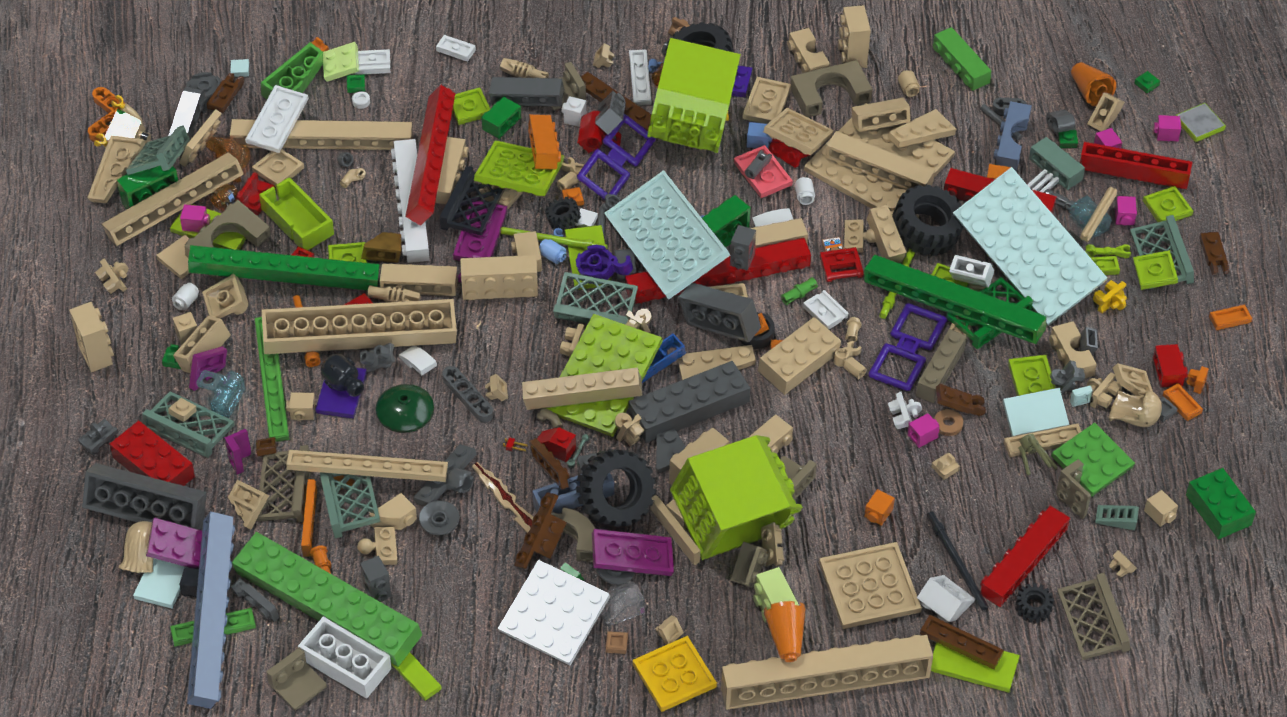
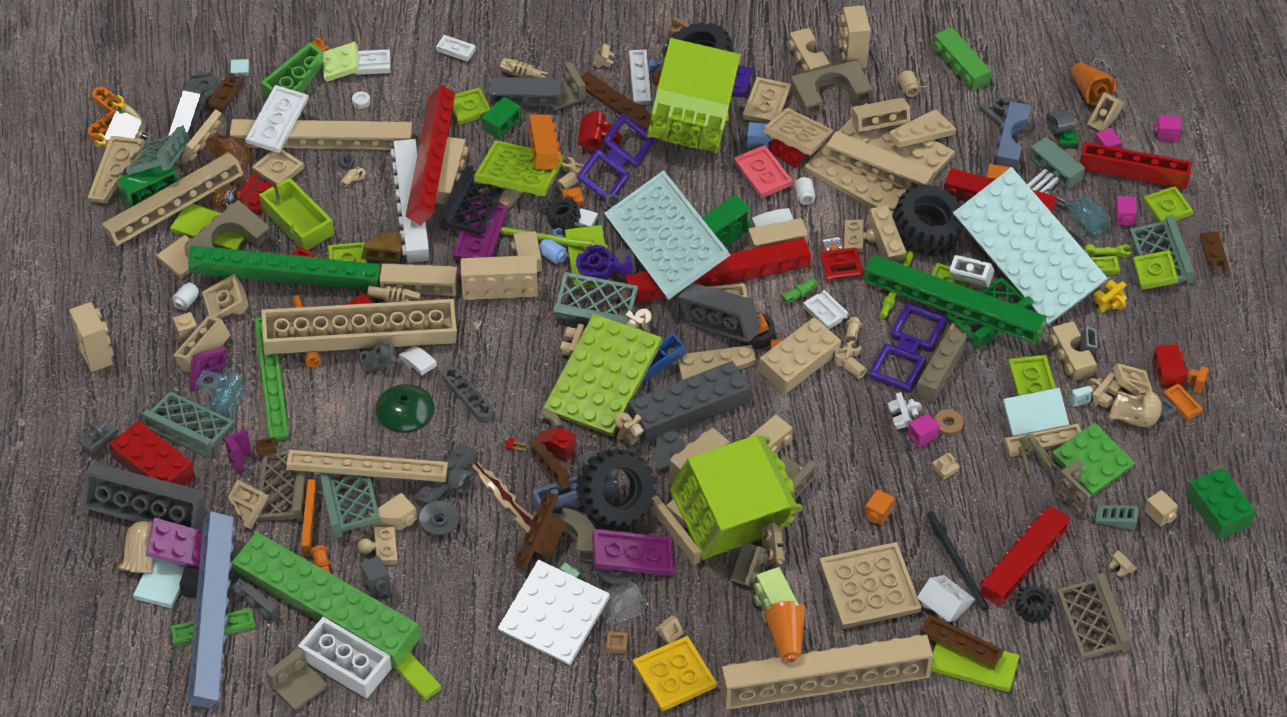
(106, 271): tan hips -> none
(168, 359): green tile -> none
(182, 410): tan plate -> none
(194, 218): dark pink brick -> none
(301, 406): tan brick -> none
(339, 402): dark purple tile -> none
(342, 375): black piece -> none
(355, 83): green plate -> none
(497, 388): tan tile -> none
(571, 462): sand green hinge -> none
(573, 111): white brick -> none
(582, 388): tan brick -> none
(611, 113): dark grey arch -> none
(742, 247): dark grey brick -> none
(758, 164): dark grey bar -> none
(960, 400): reddish brown hinge -> none
(1066, 377): dark grey hips -> none
(1098, 214): tan axle -> none
(1147, 82): green plate -> none
(1201, 122): flat silver tile -> none
(1230, 317): orange tile -> none

